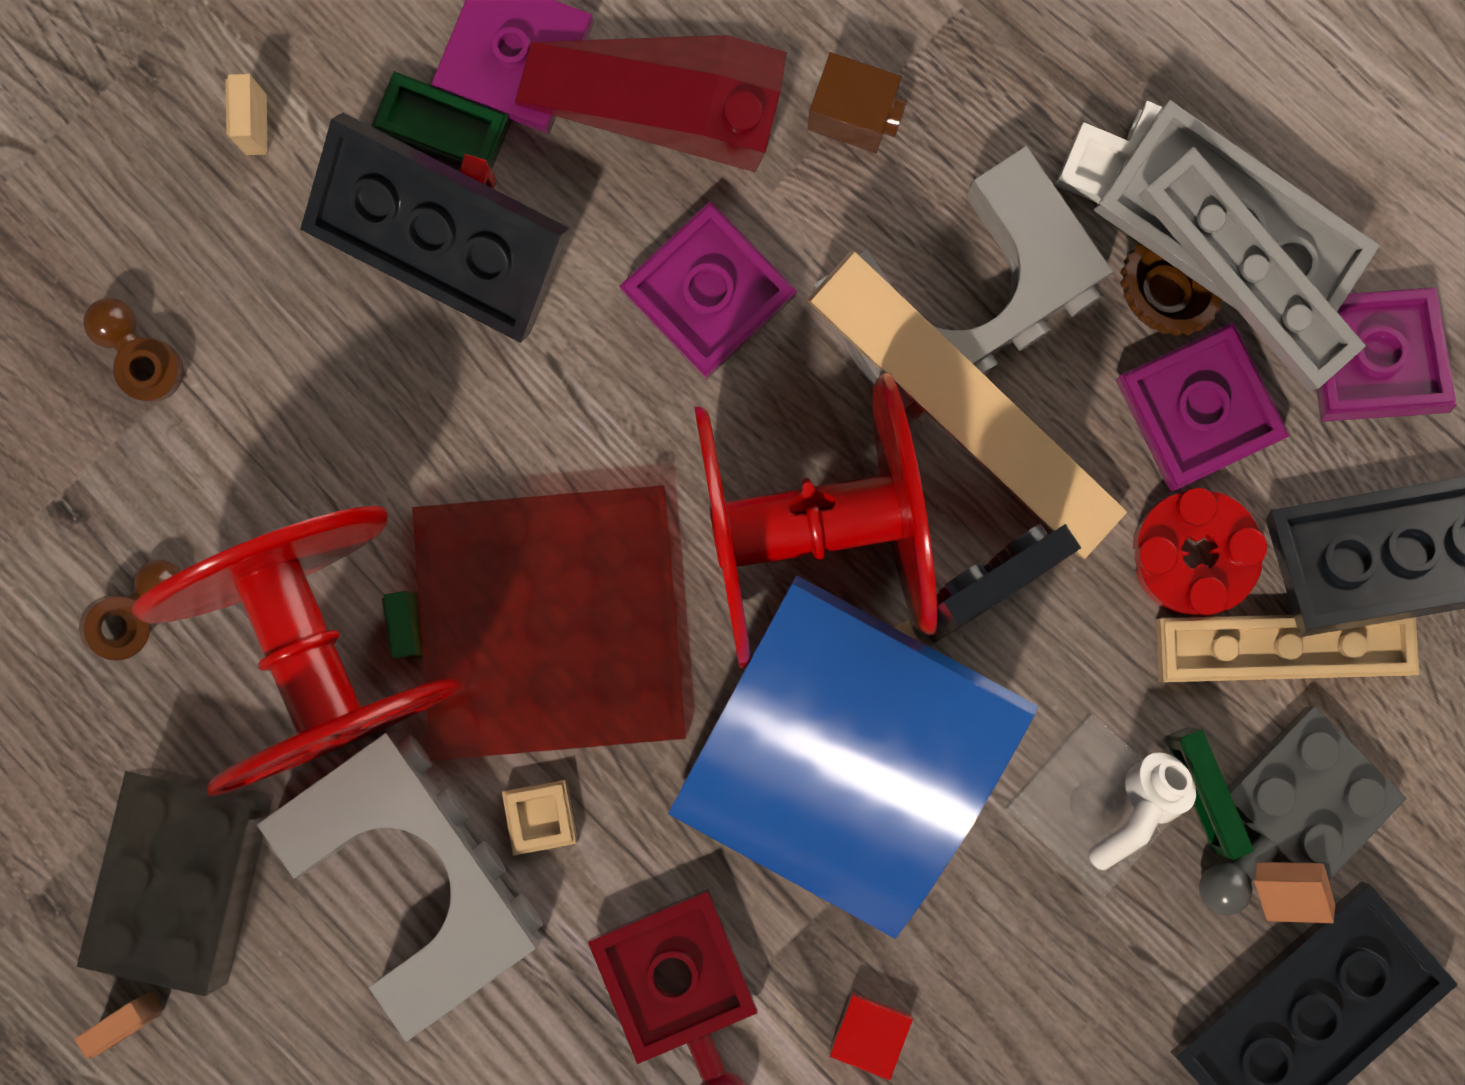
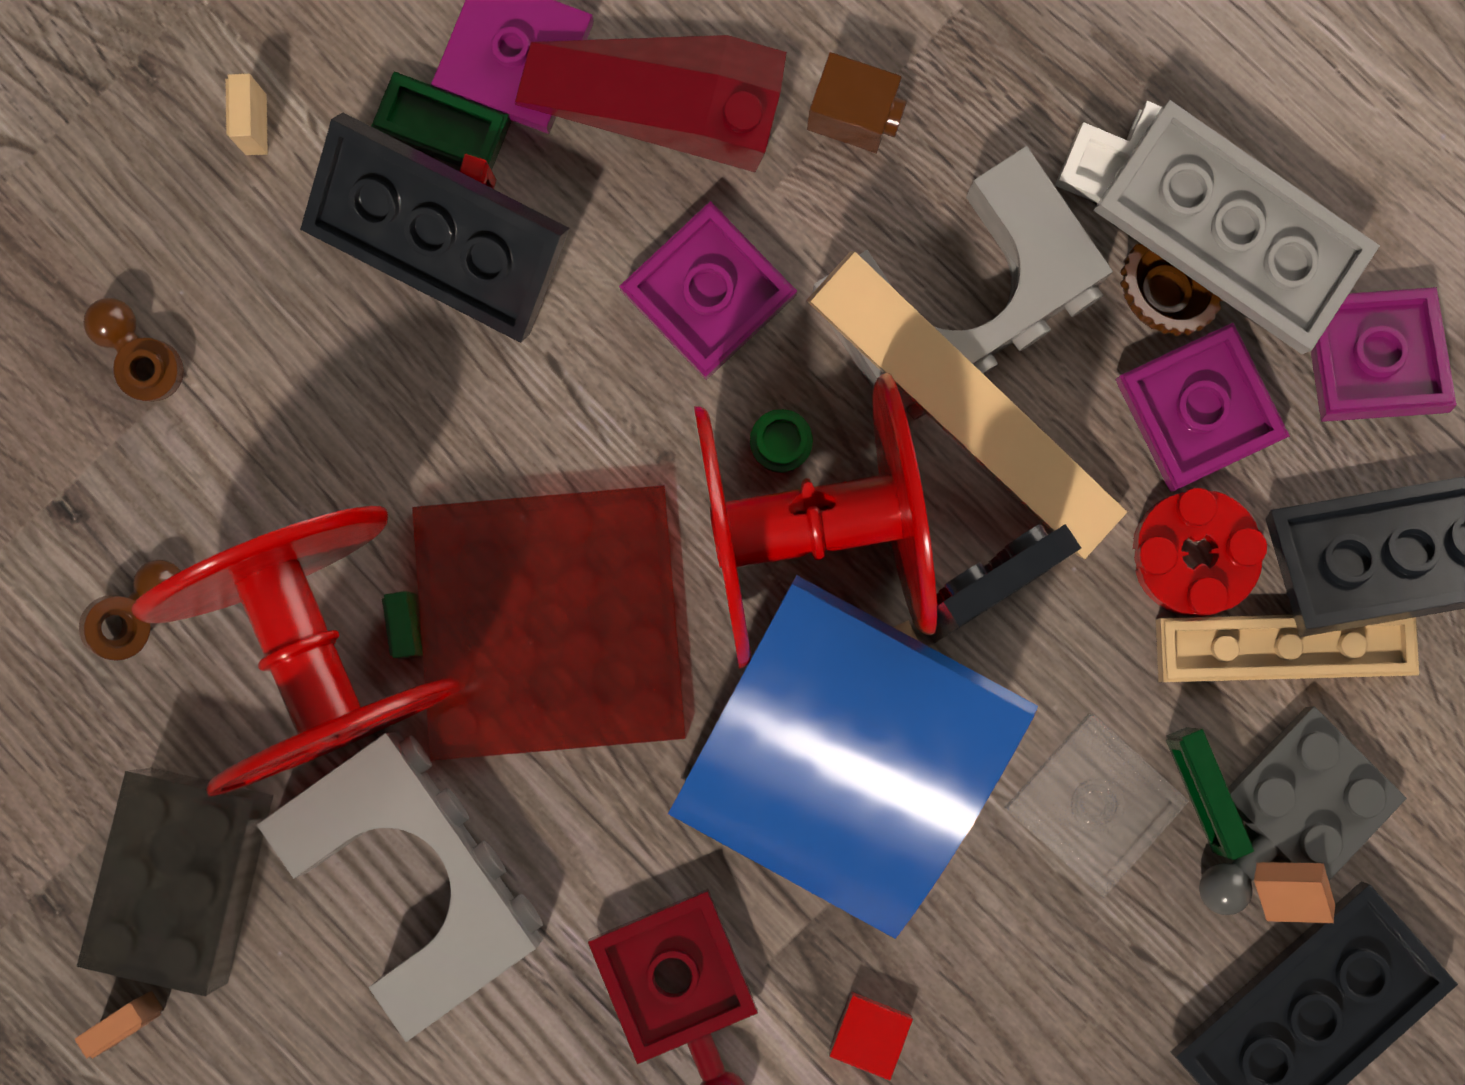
(540, 817): tan tile -> none
(781, 440): none -> green plate
(1159, 792): white plate -> none
(1252, 270): light grey plate -> none

